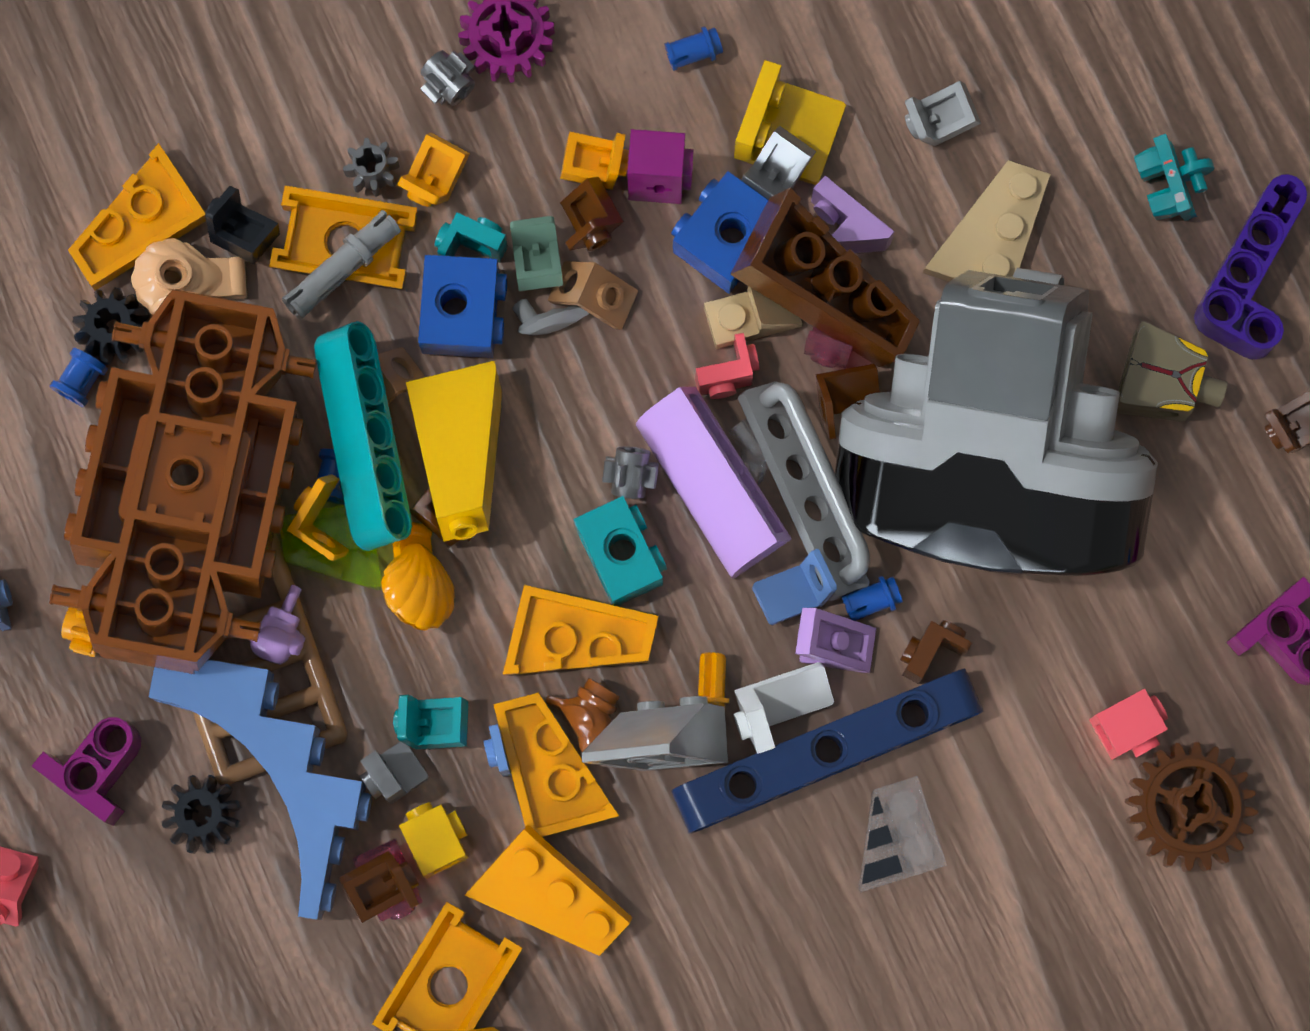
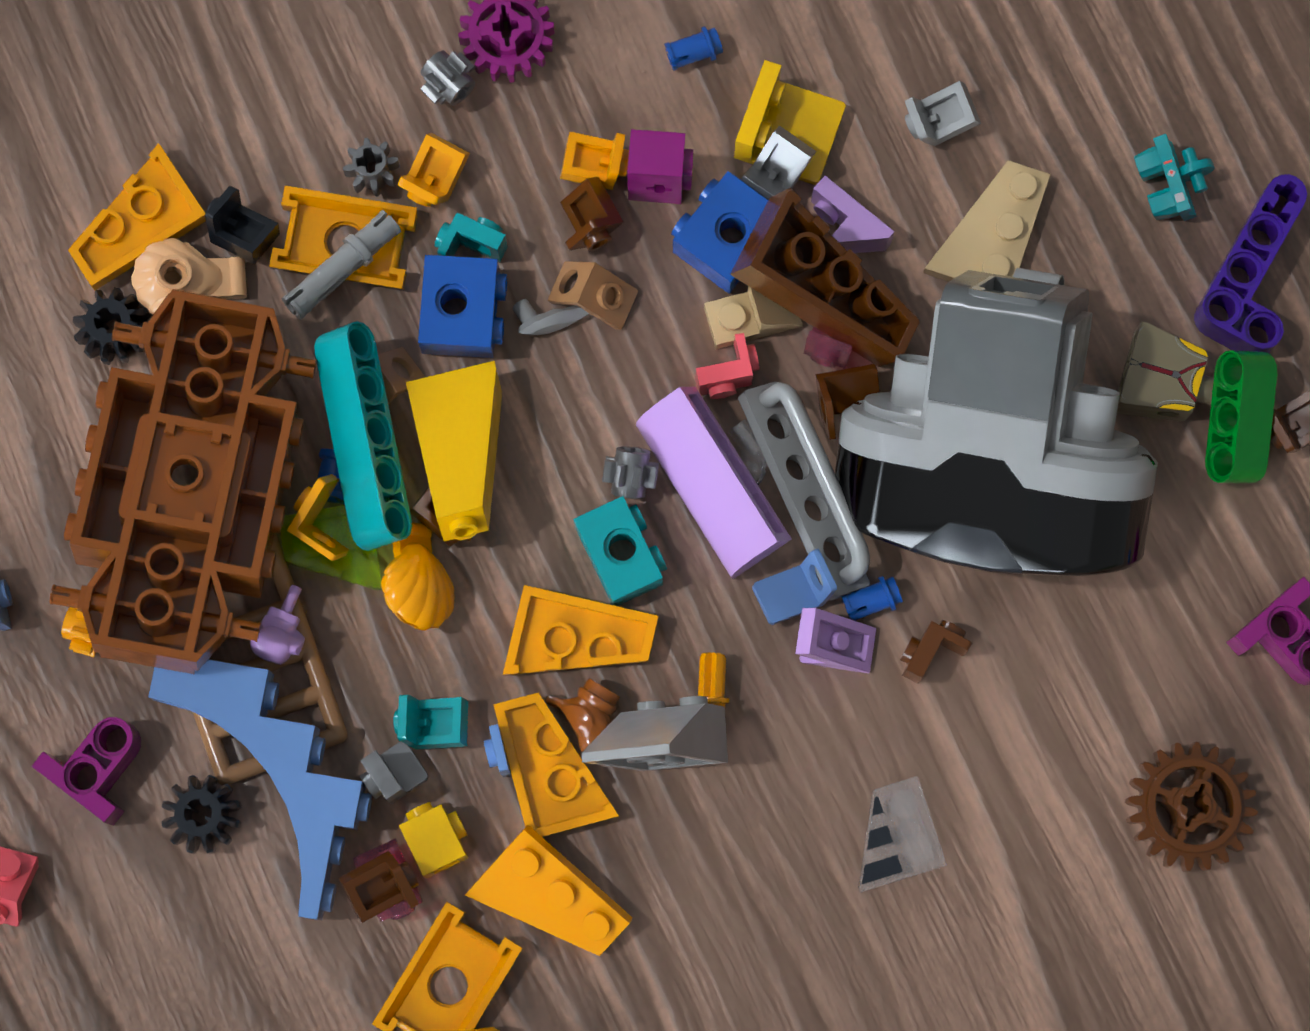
(78, 377): blue bush -> none
(536, 253): sand green bracket -> none
(779, 701): white bracket -> none
(795, 761): dark blue beam -> none
(1131, 725): coral brick -> none
(1241, 417): none -> green beam

